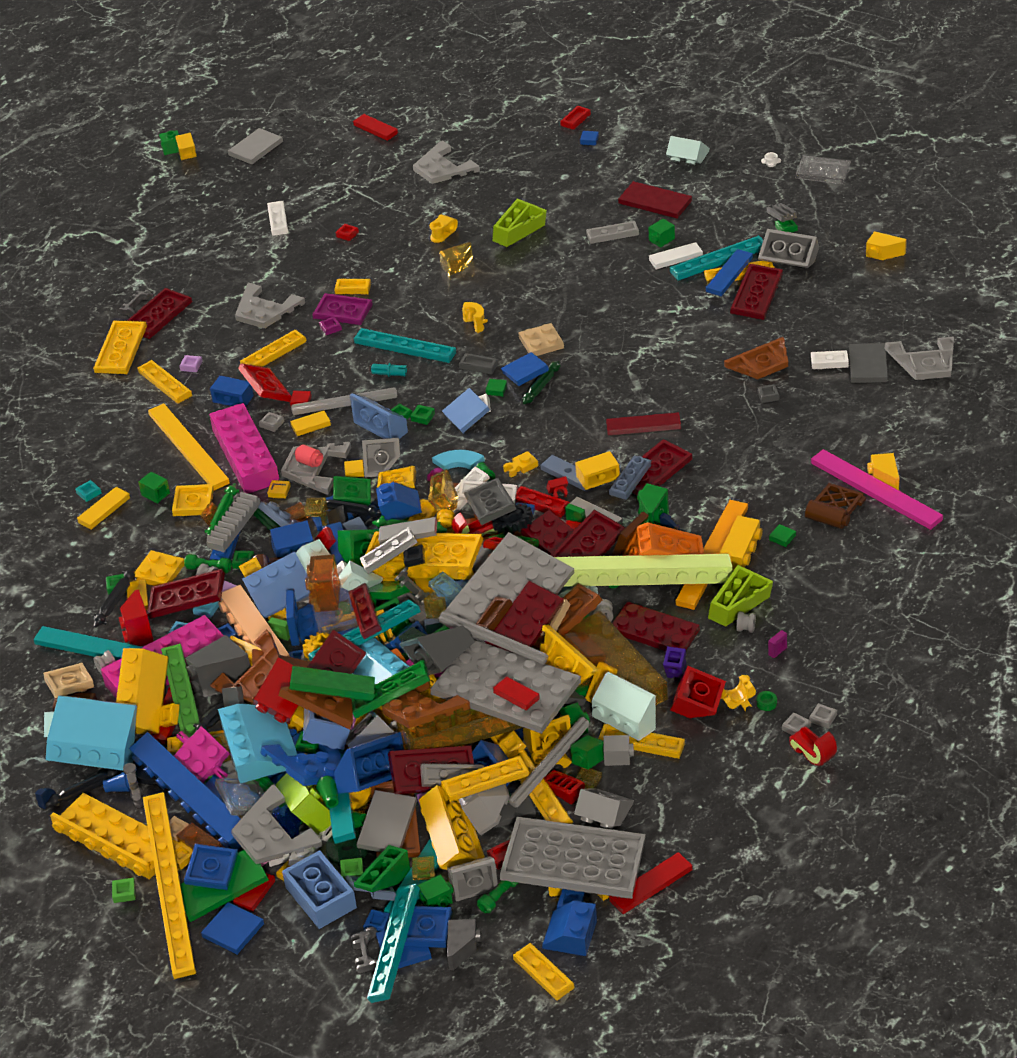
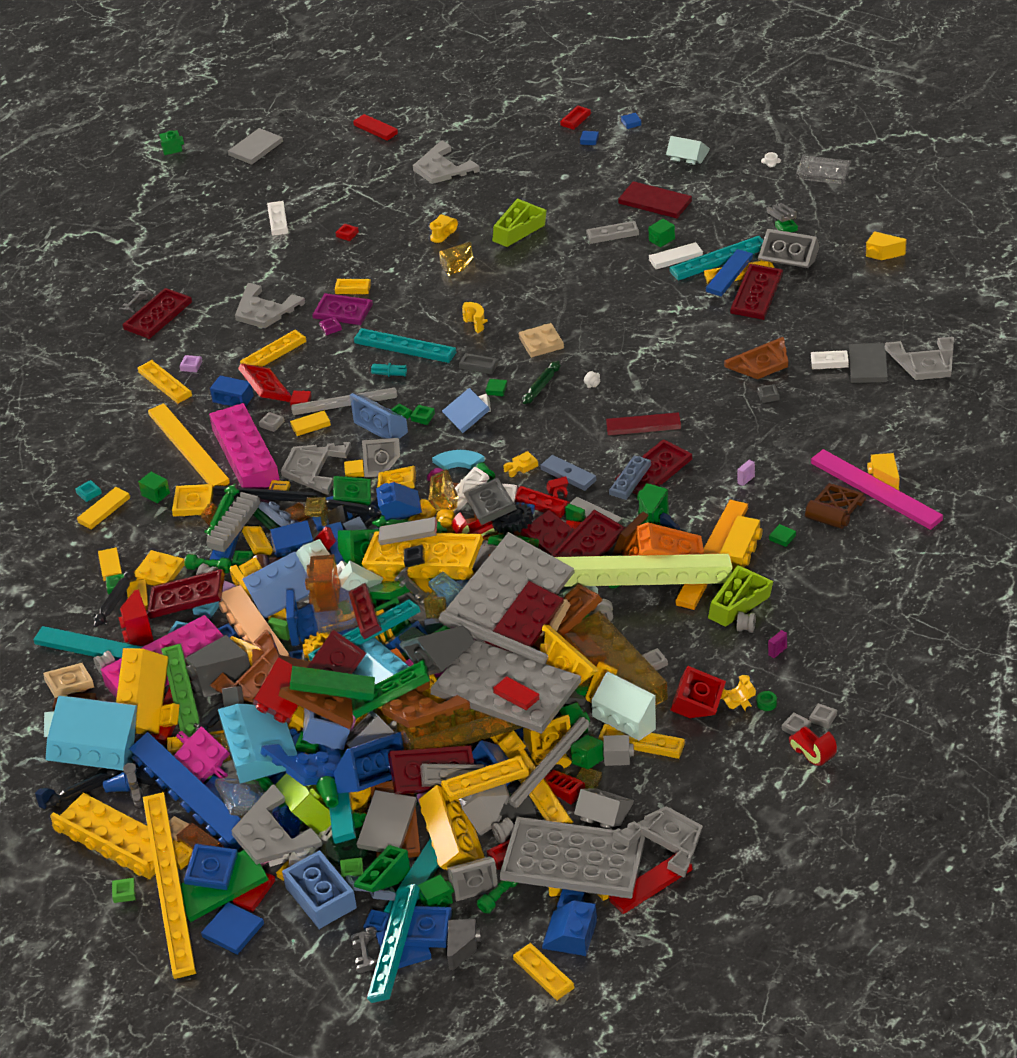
(109, 562): none -> yellow tile
(120, 347): yellow tile -> none
(186, 146): yellow panel -> none
(237, 577): none -> yellow tile
(257, 540): none -> yellow tile
(267, 494): none -> black axle
(308, 456): coral brick -> none
(388, 550): light grey tile -> none
(423, 868): clear yellow plate -> none
(492, 543): red tile -> none
(494, 613): reddish brown tile -> none
(502, 830): none -> light grey wheel
(525, 369): blue tile -> none
(592, 379): none -> white plate
(597, 470): yellow brick -> none
(631, 120): none -> blue tile
(655, 627): dark red plate -> none
(656, 659): none -> light grey tile
(669, 830): none -> light grey wing
(675, 662): dark purple leg -> none
(746, 472): none -> lavender tile

